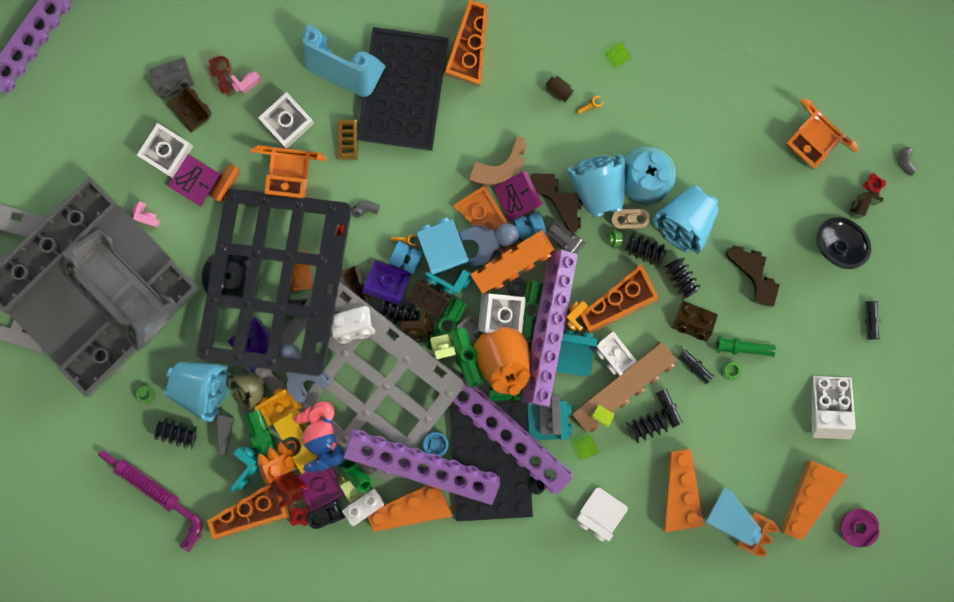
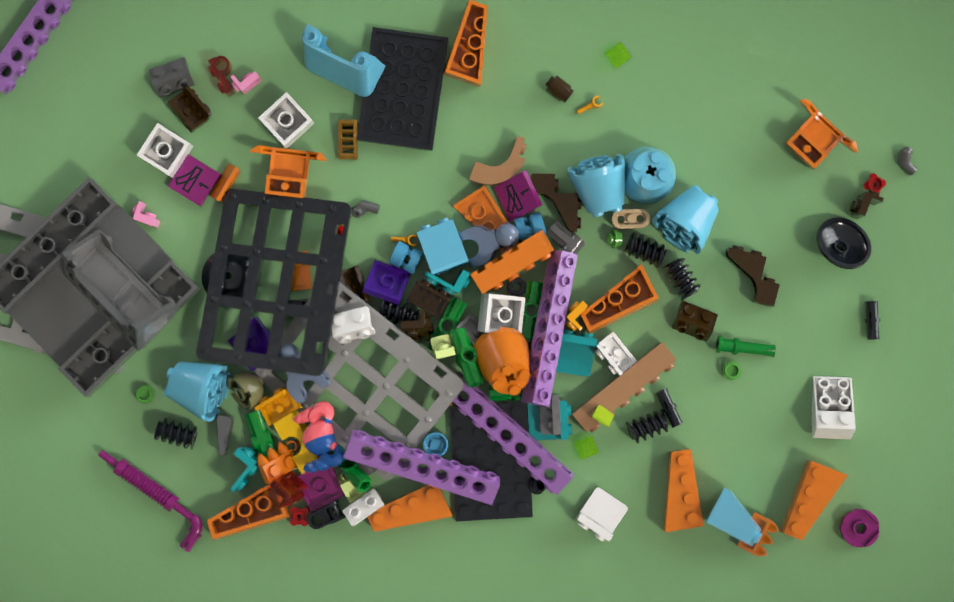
(696, 366): black pin -> none

